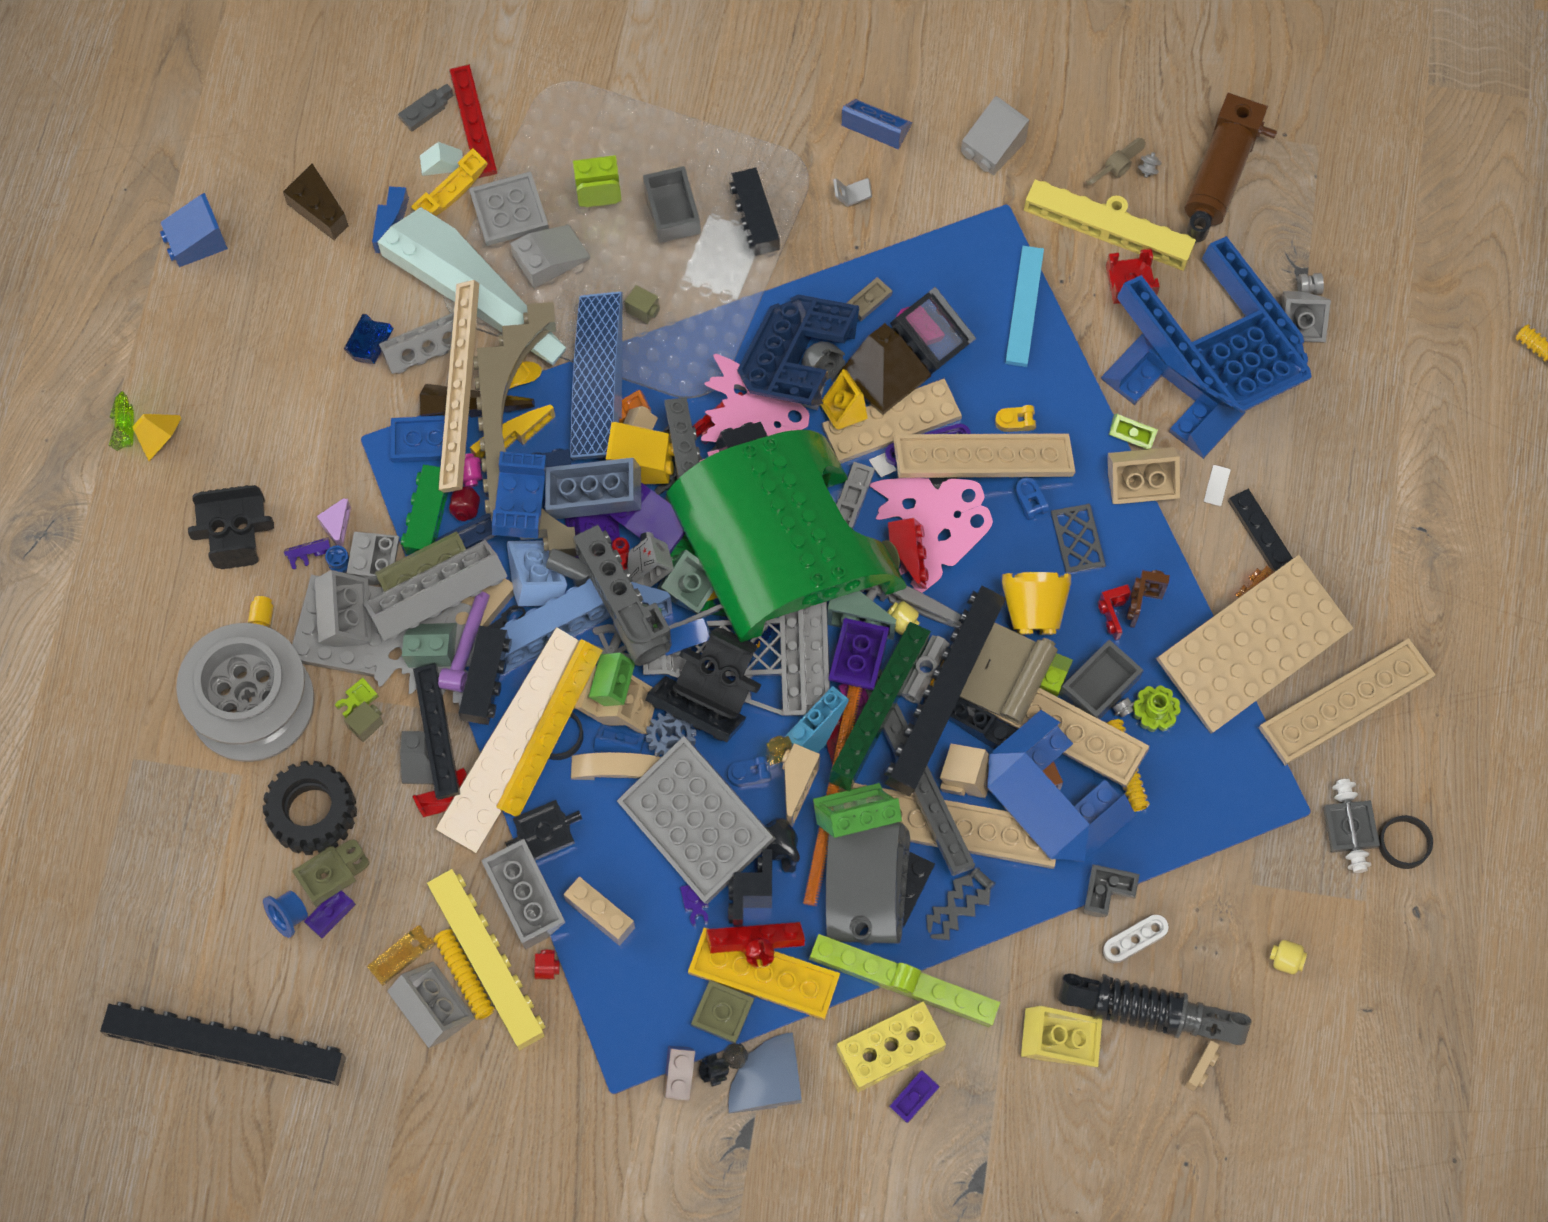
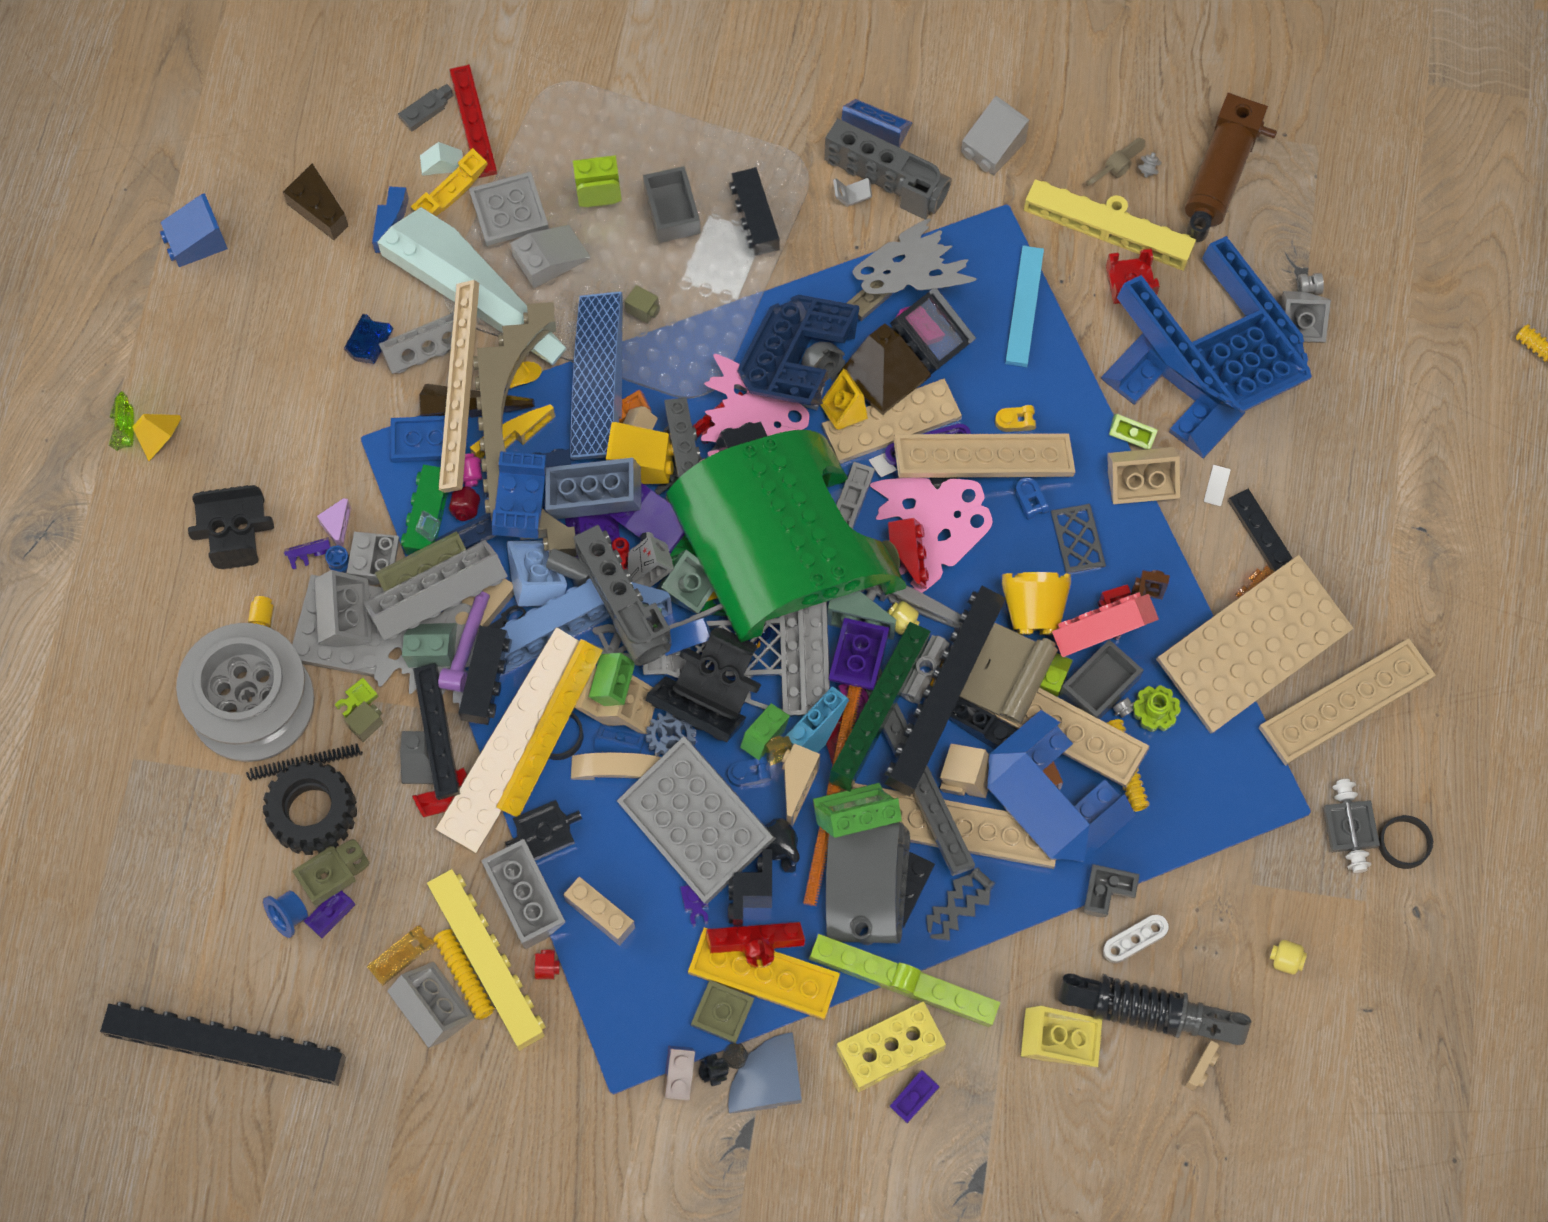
(351, 754): none -> black piece
(427, 526): none -> clear light blue slope
(767, 726): none -> bright green brick
(888, 166): none -> dark grey brick
(920, 258): none -> light grey piece
(1104, 623): none -> coral brick

